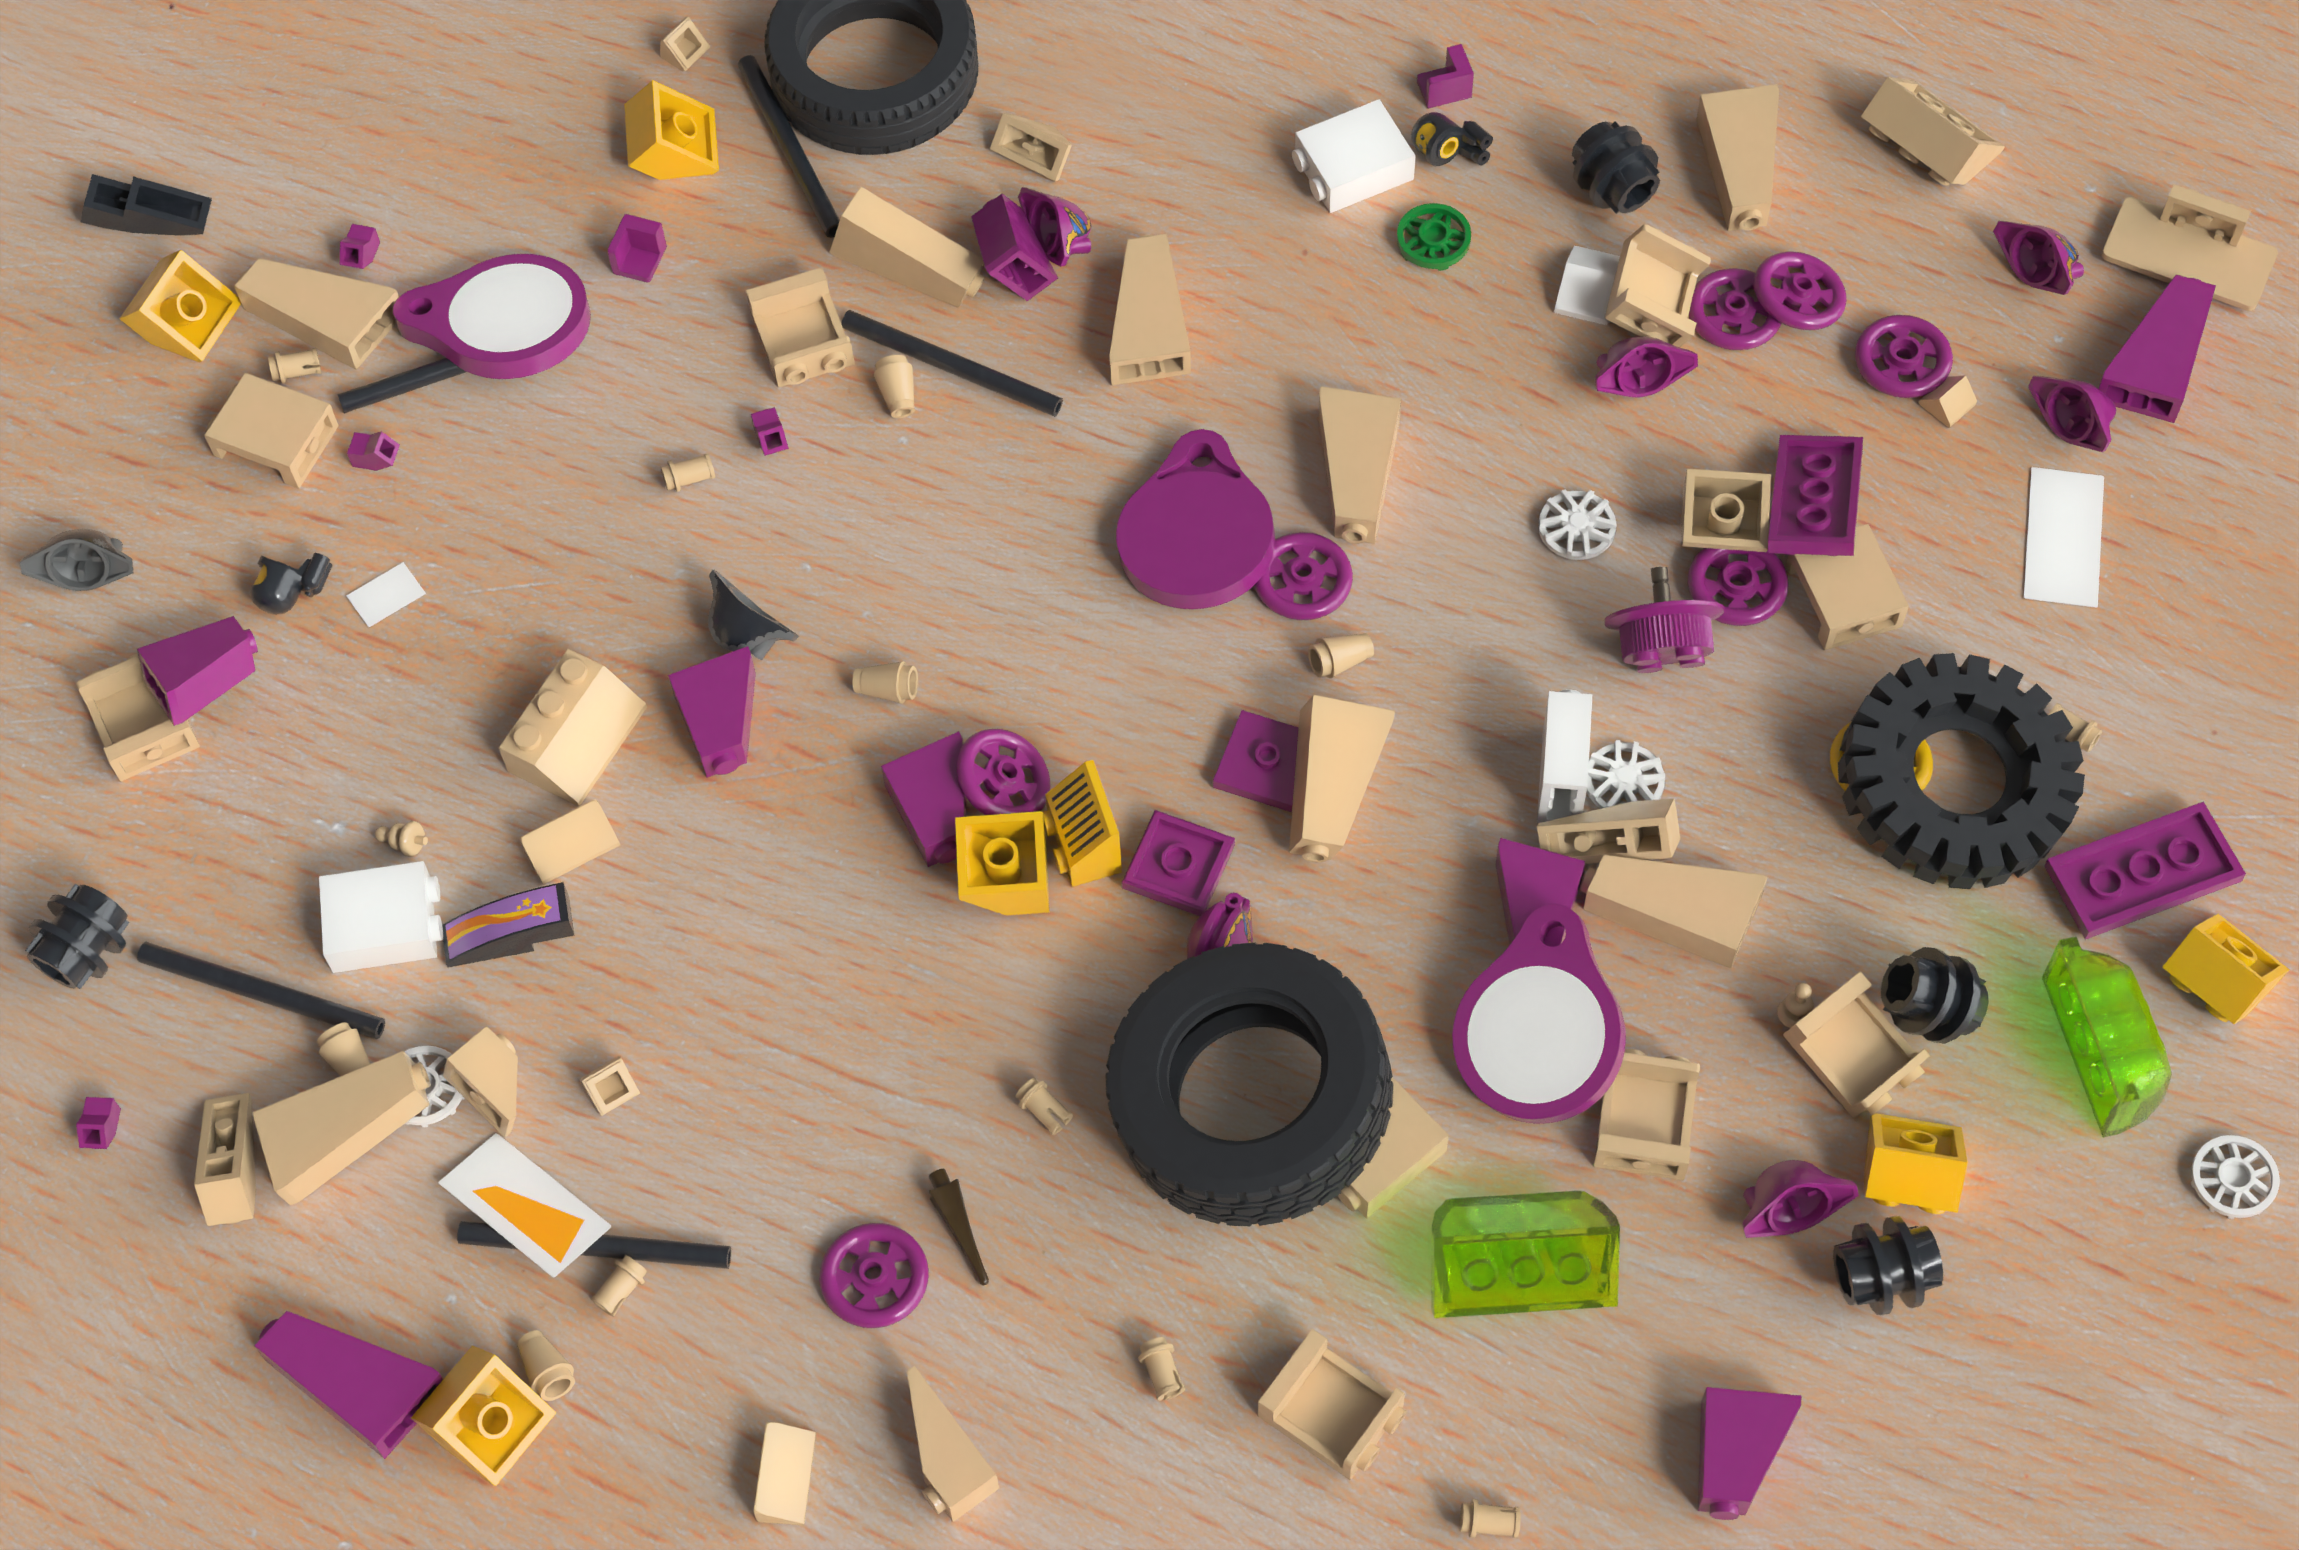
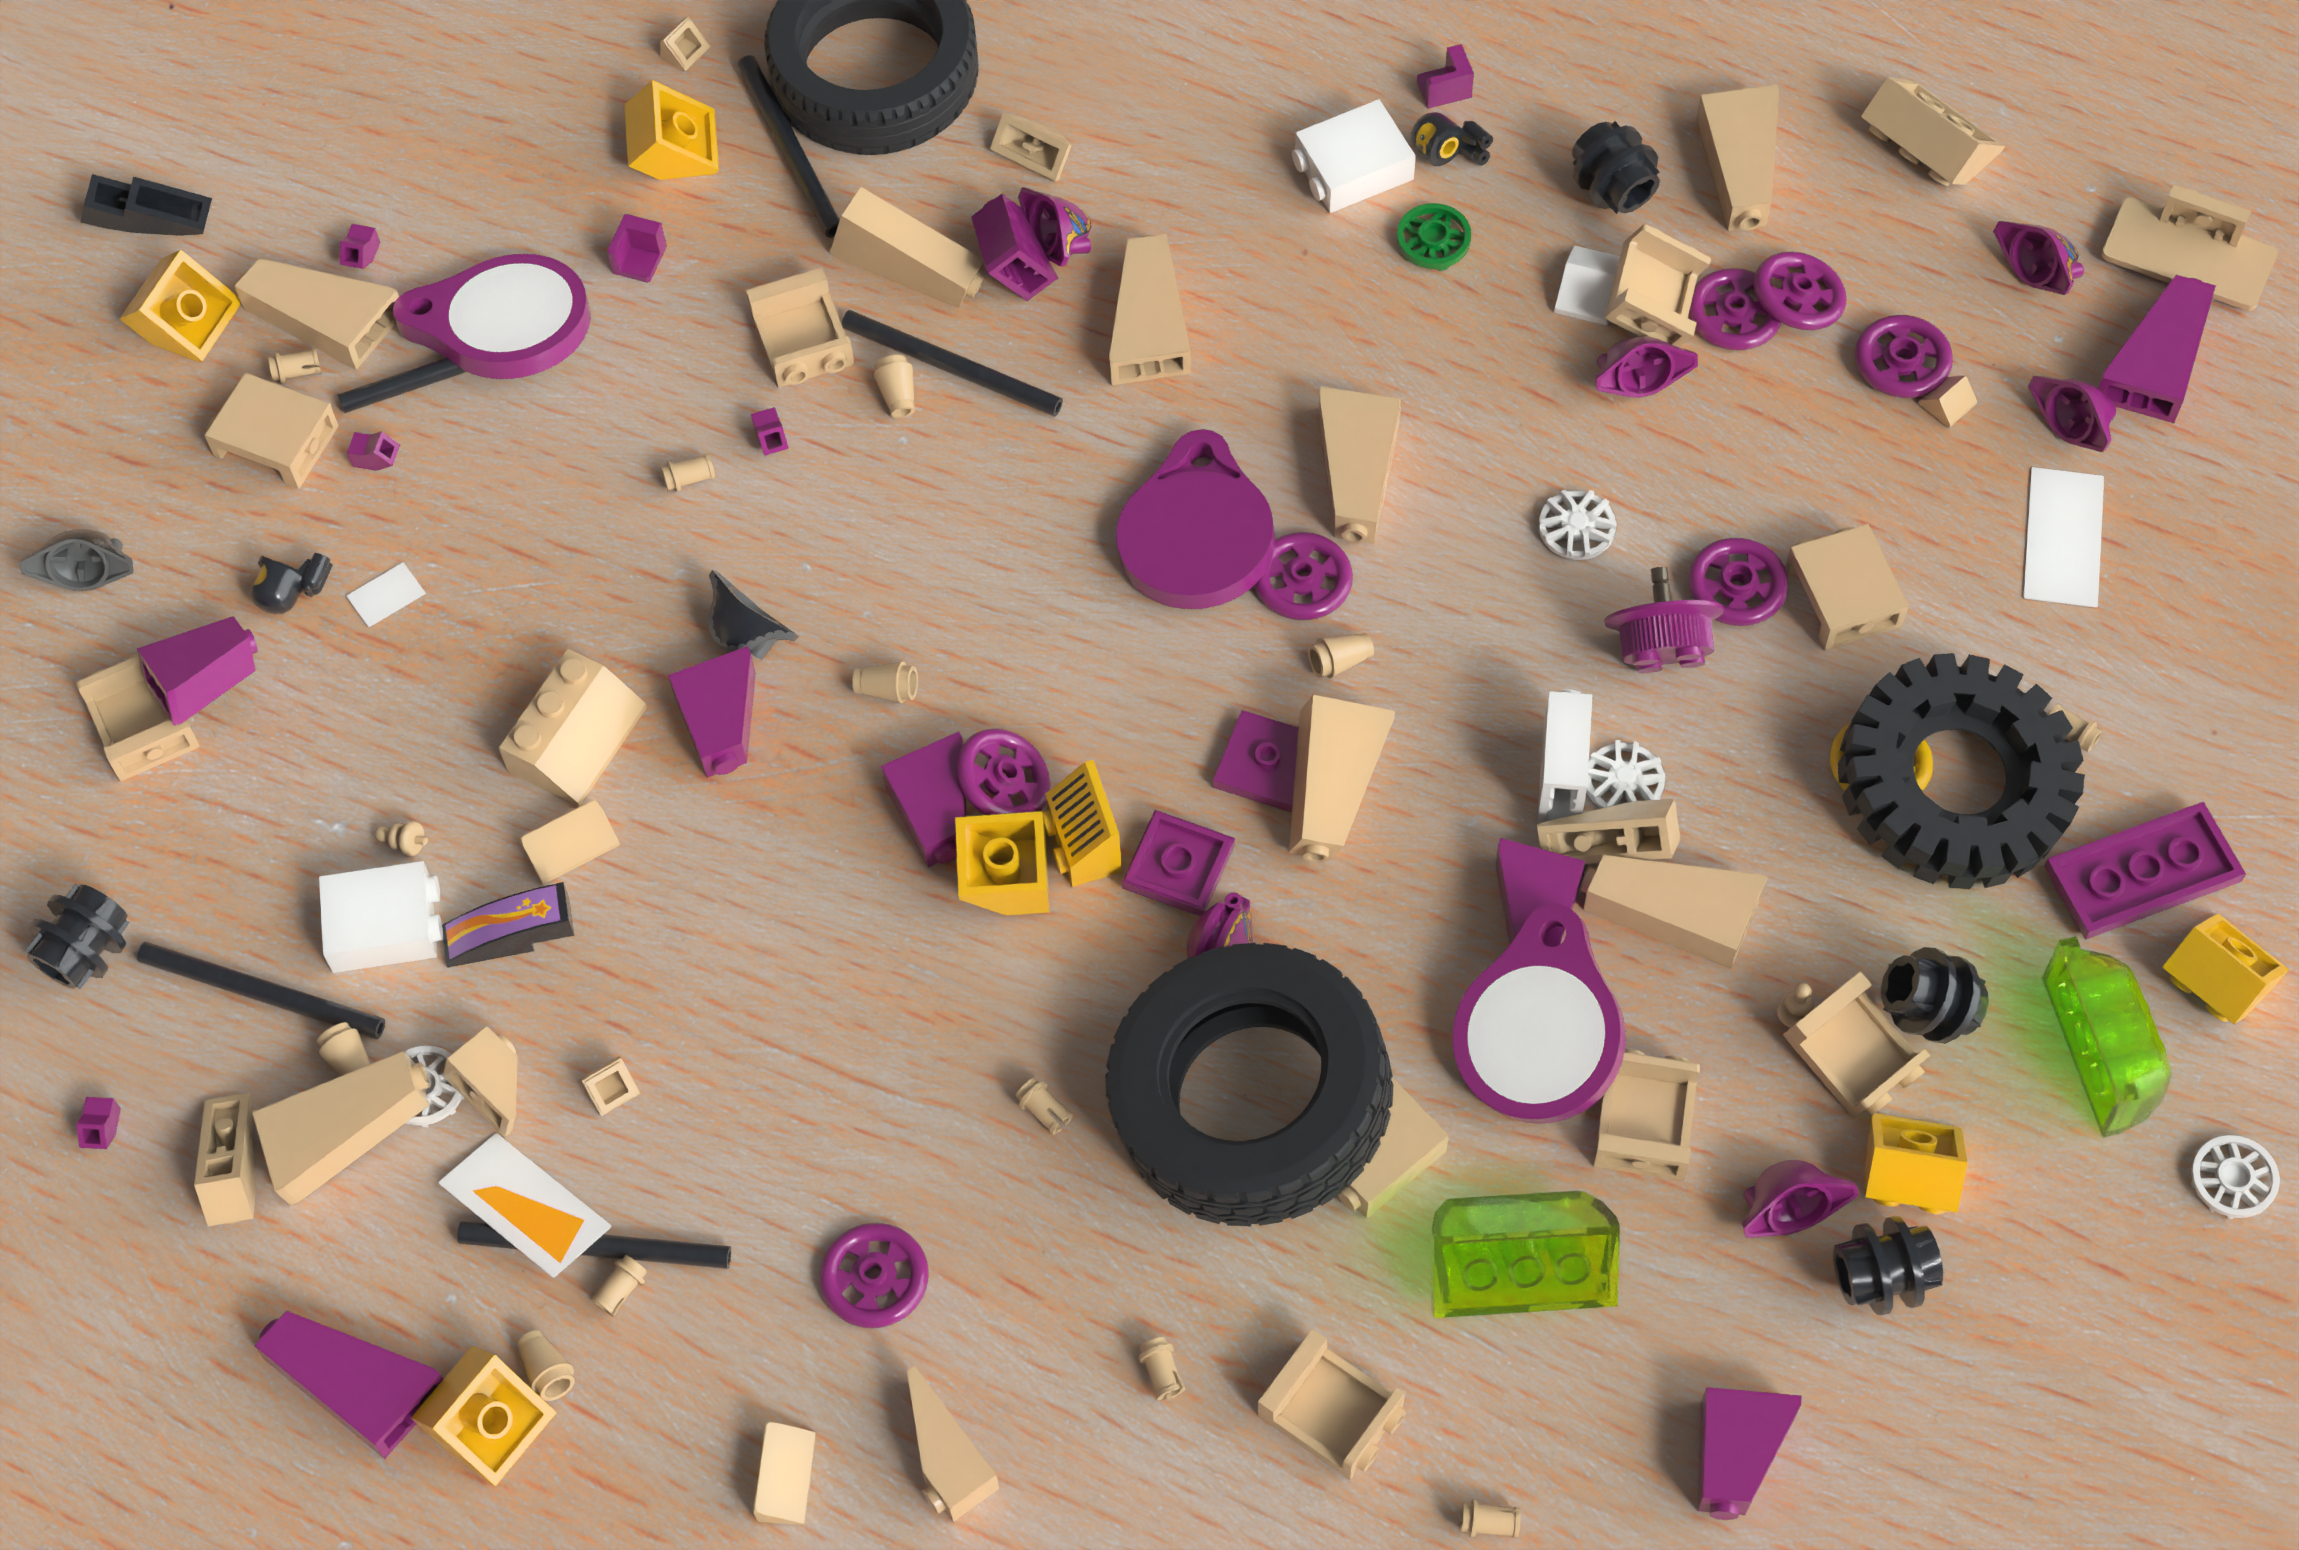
(950, 1205): dark brown piece -> none
(1725, 510): tan slope -> none
(1816, 495): magenta plate -> none

